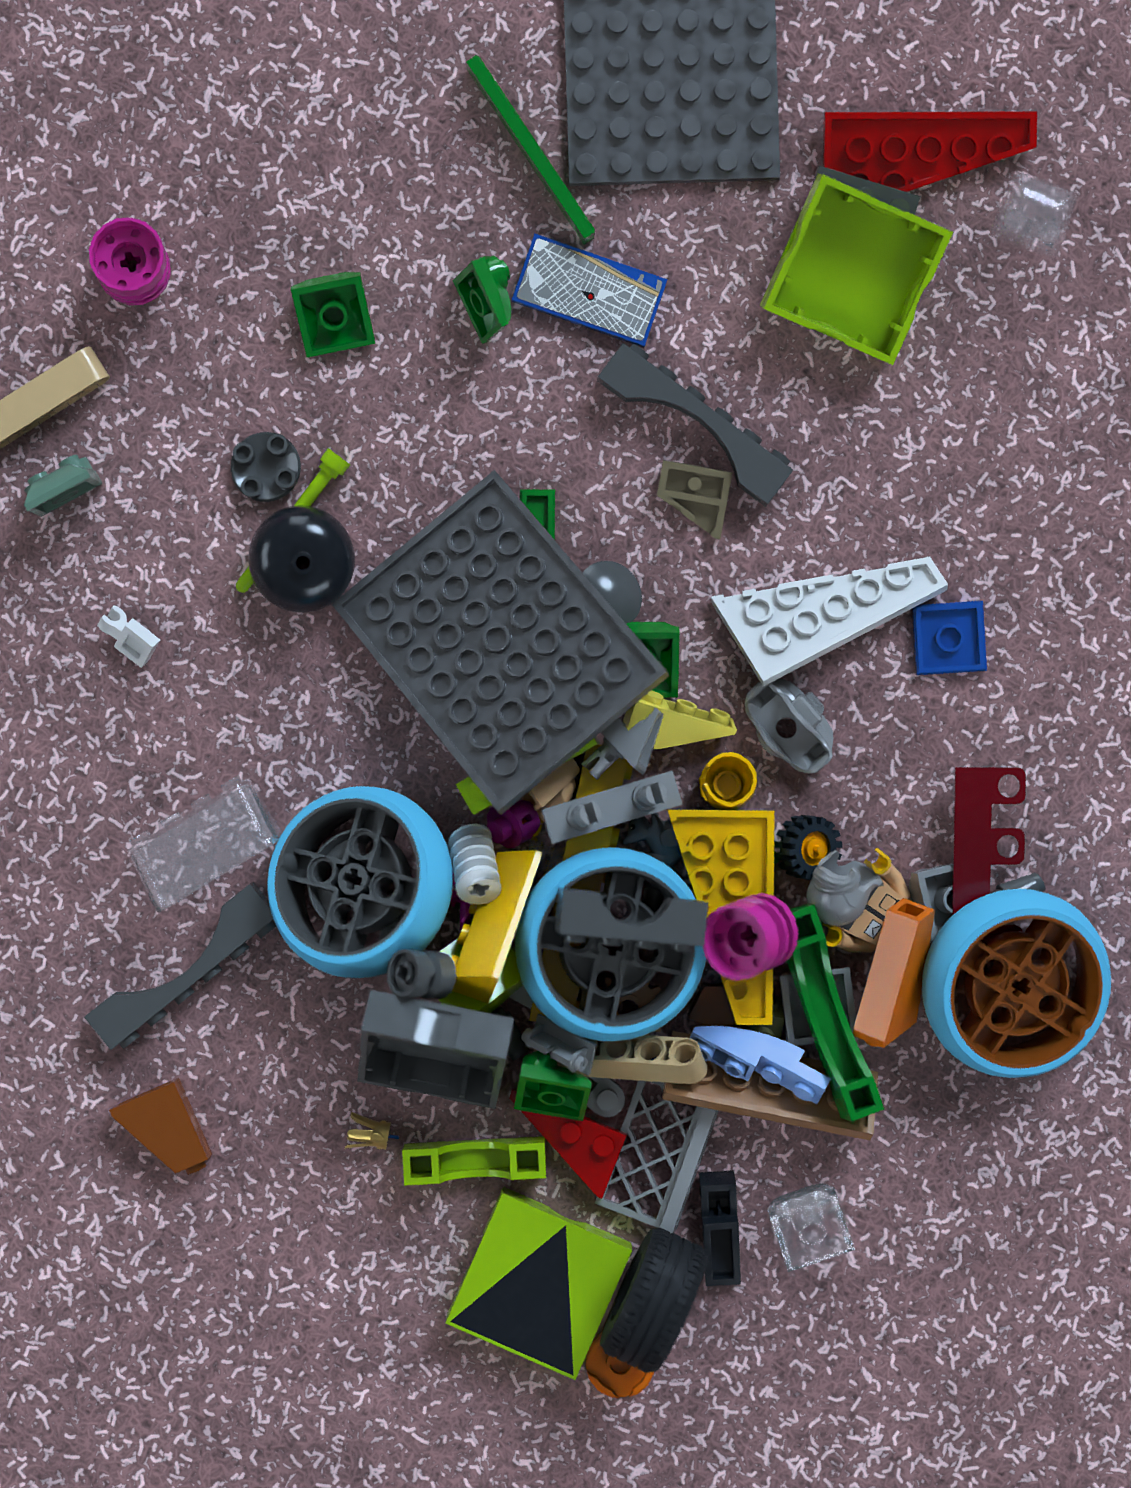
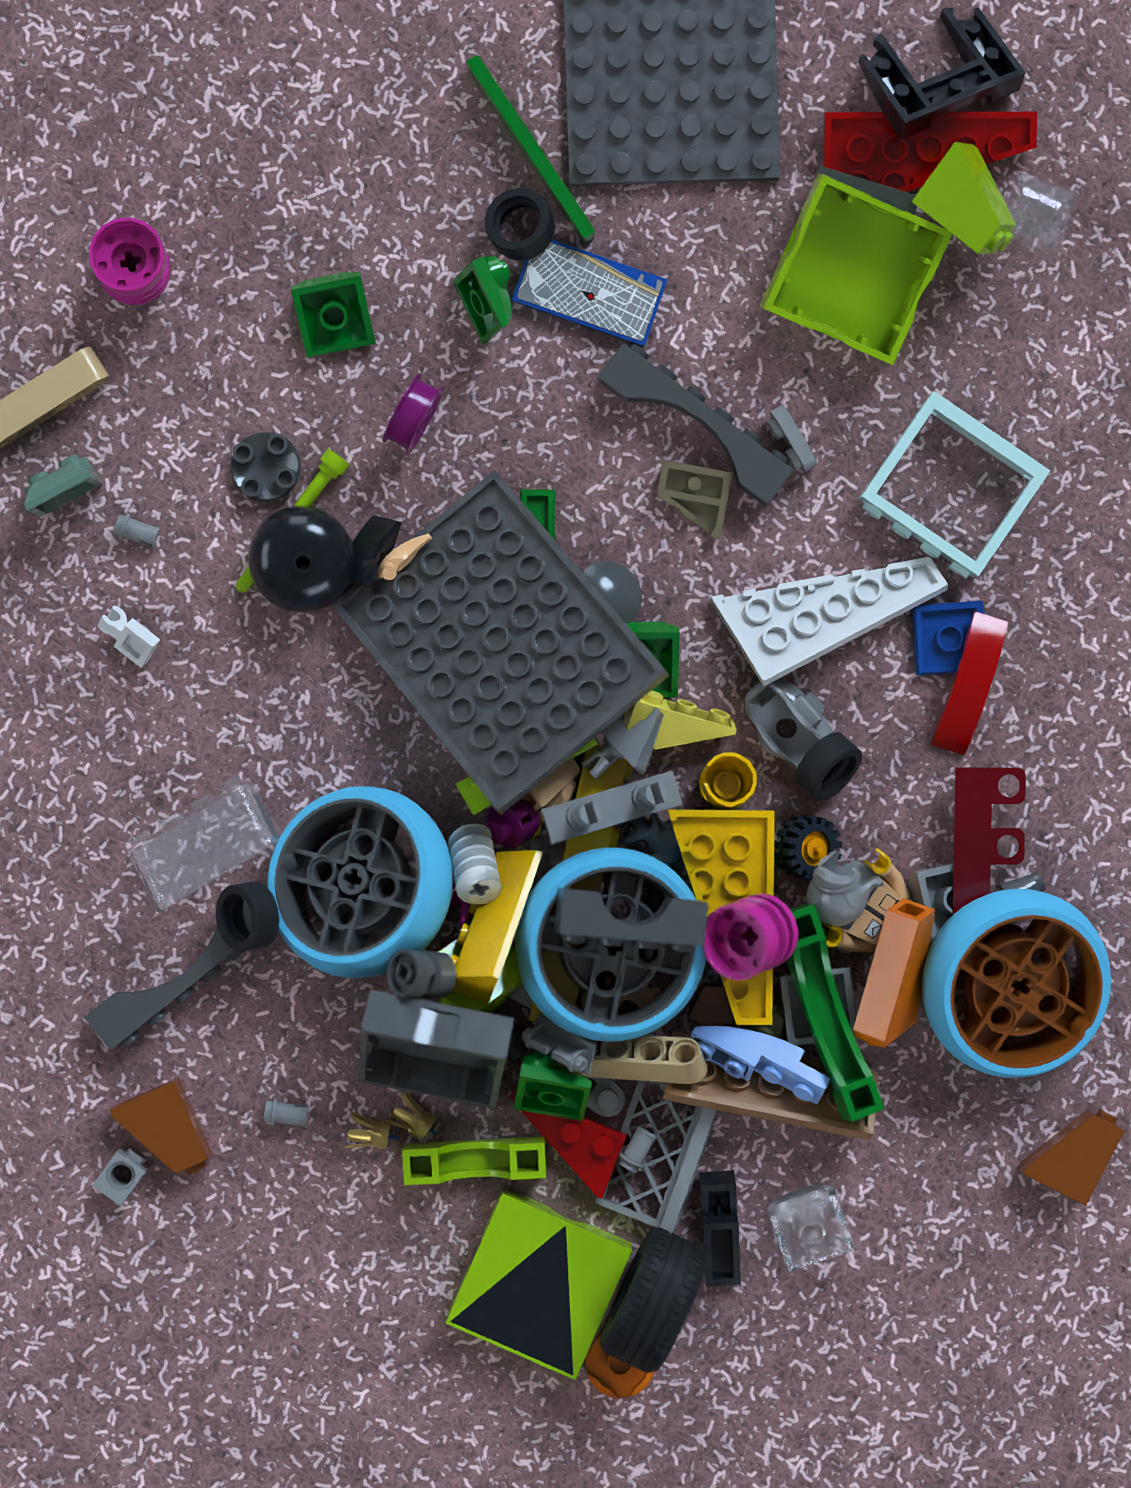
(111, 1185): none -> light grey brick
(136, 531): none -> light grey pin
(263, 916): none -> black tyre
(285, 1113): none -> light grey pin
(374, 539): none -> black slope
(401, 556): none -> light nougat bar
(413, 414): none -> magenta wheel
(415, 1125): none -> pearl gold piece
(505, 204): none -> black tyre
(637, 1149): none -> light grey pin
(783, 426): none -> light grey plate
(828, 766): none -> black tyre
(911, 106): none -> black wedge
(967, 201): none -> lime slope
(971, 683): none -> red slope
(984, 438): none -> light aqua window
(1075, 1155): none -> dark orange slope

